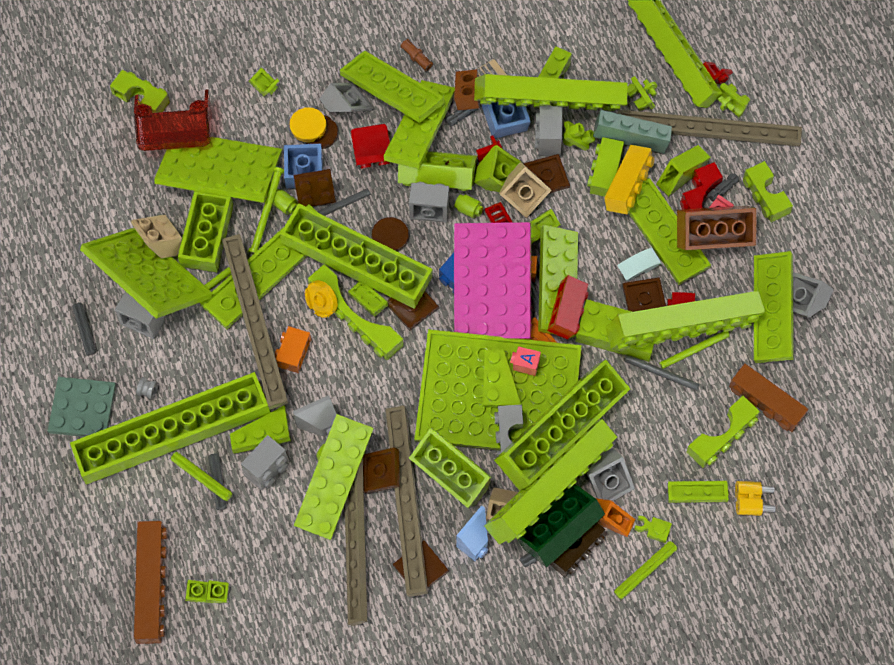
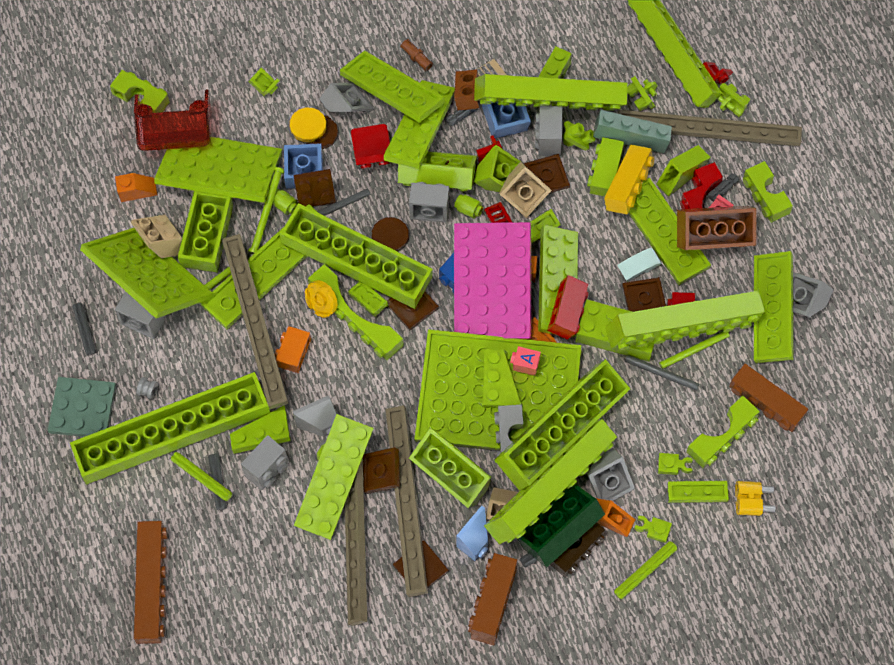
(135, 186): none -> orange slope
(206, 591): lime slope -> none
(493, 599): none -> dark orange brick
(671, 464): none -> lime plate

